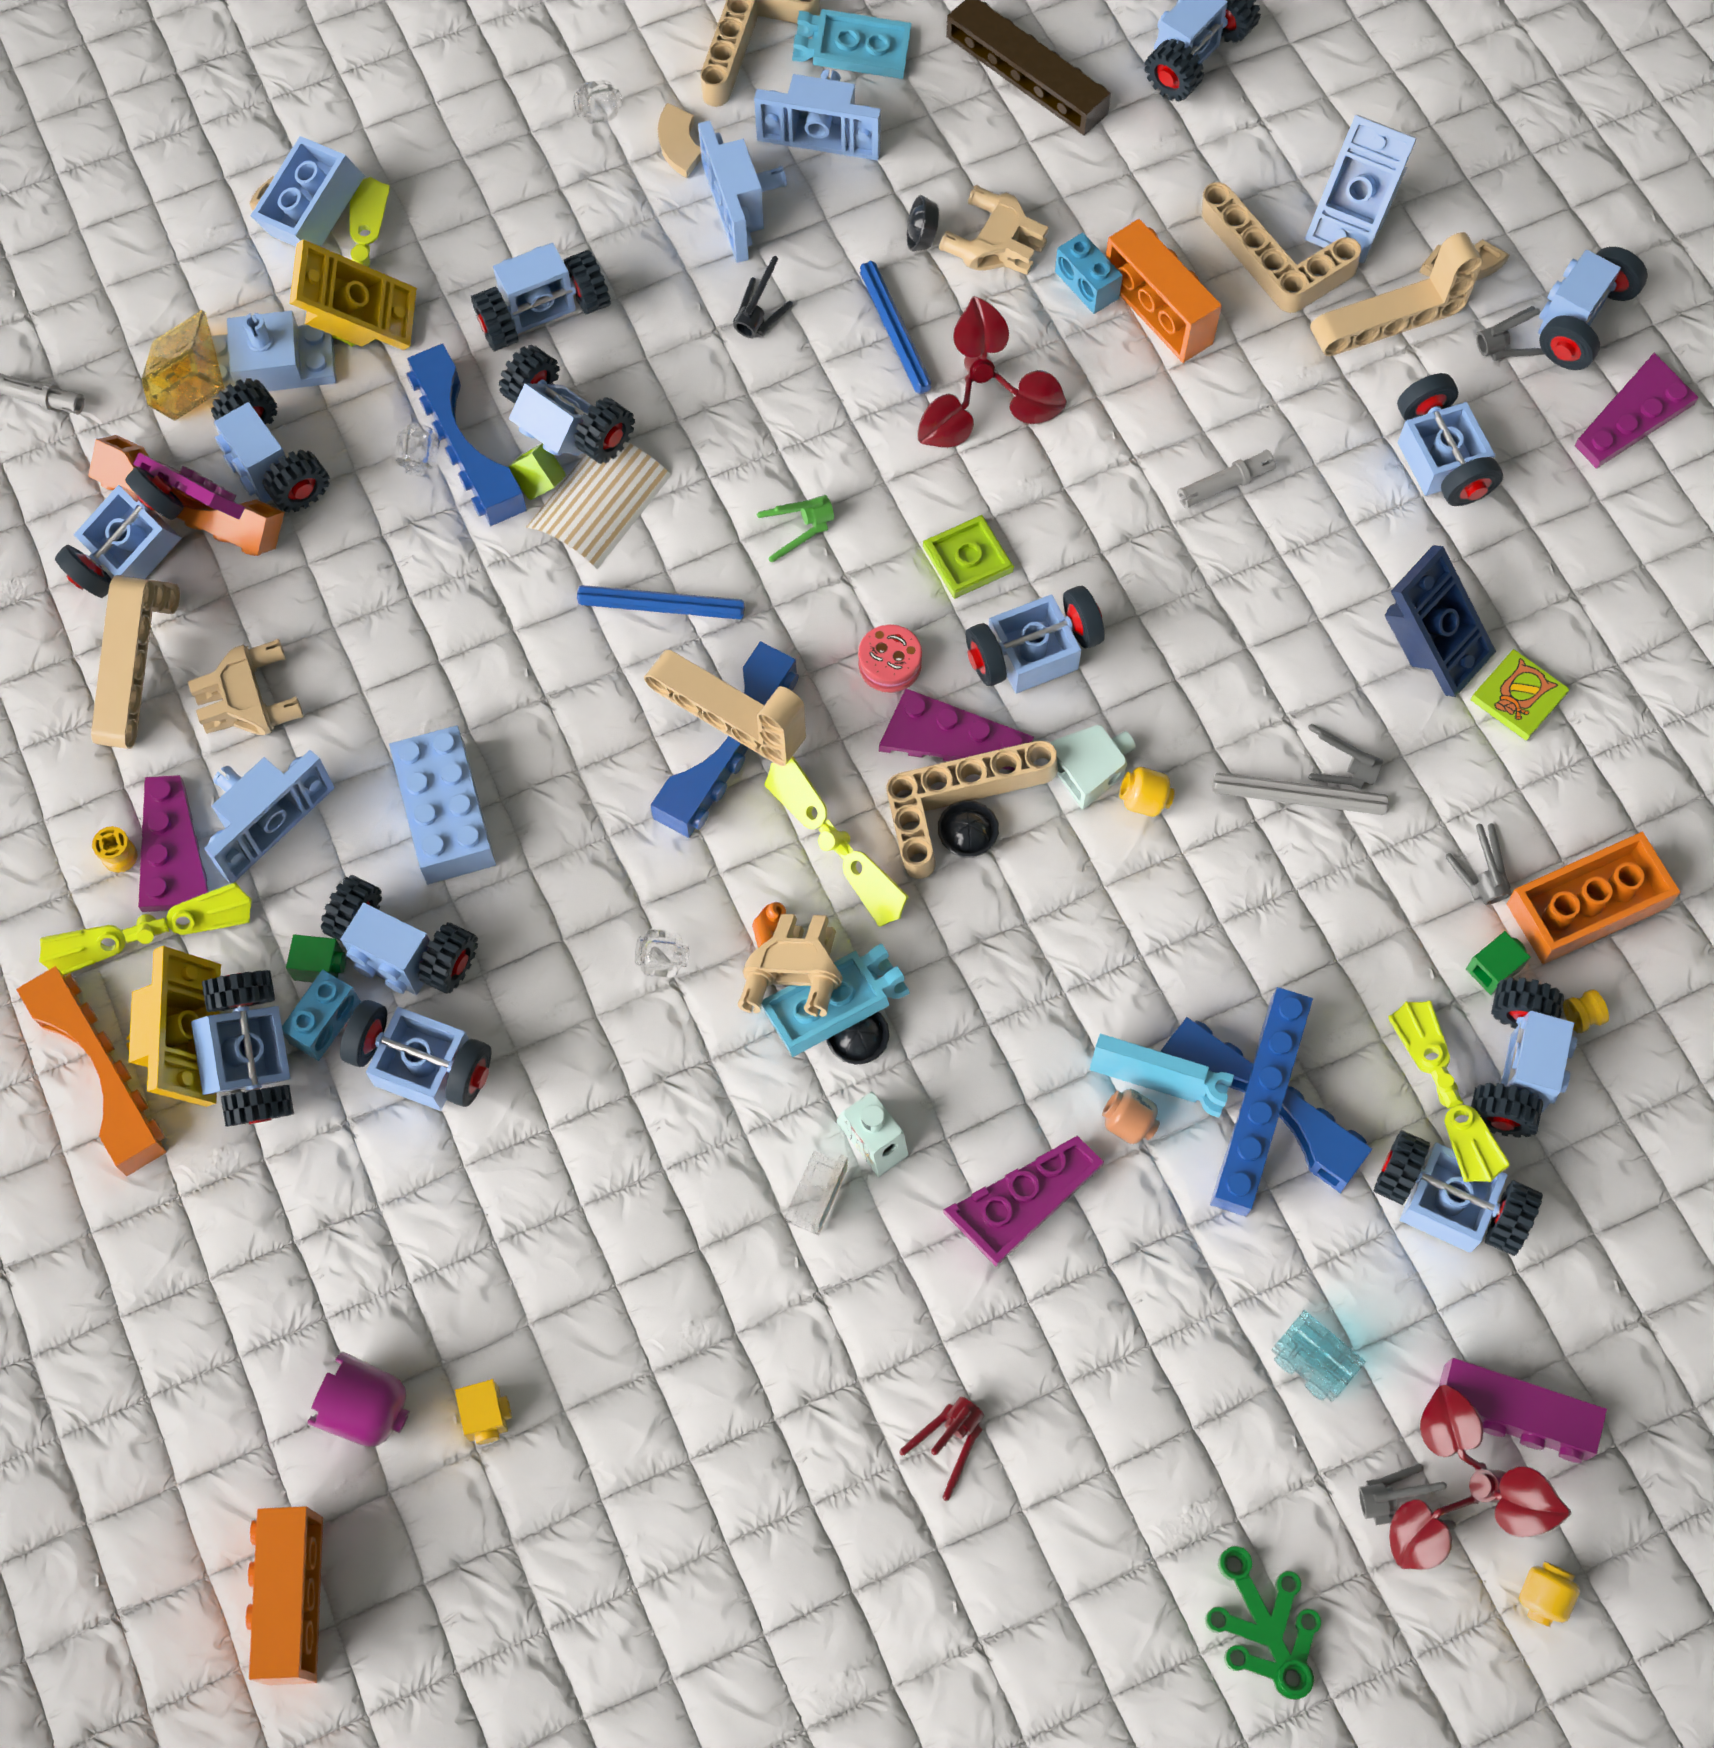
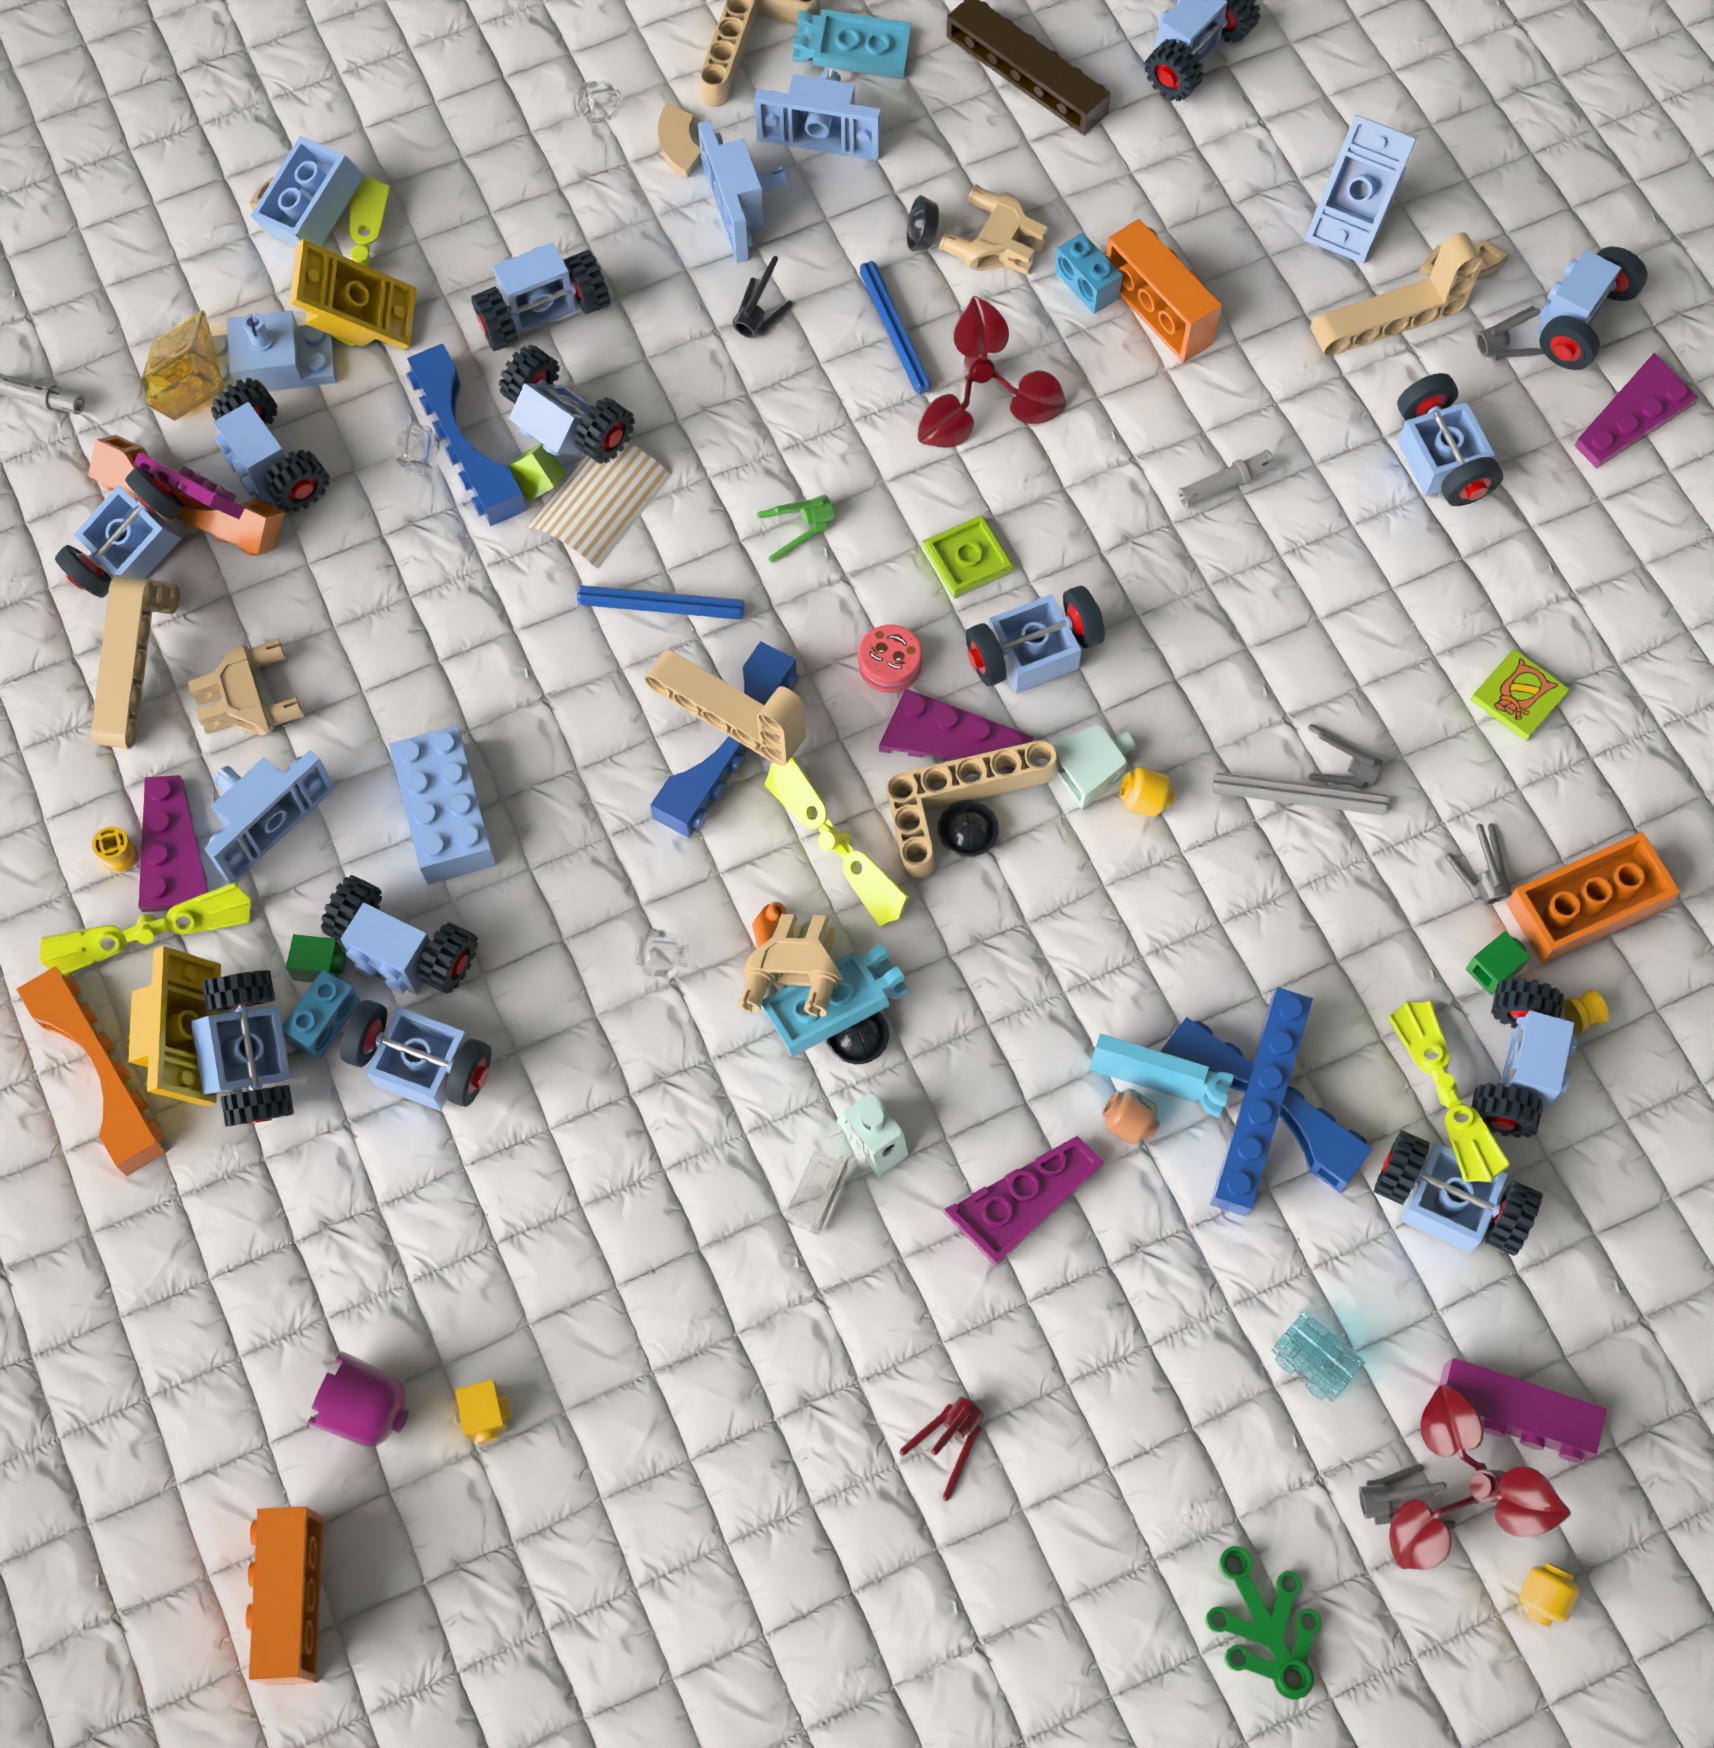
(1271, 255): tan beam -> none
(1439, 622): dark blue brick -> none

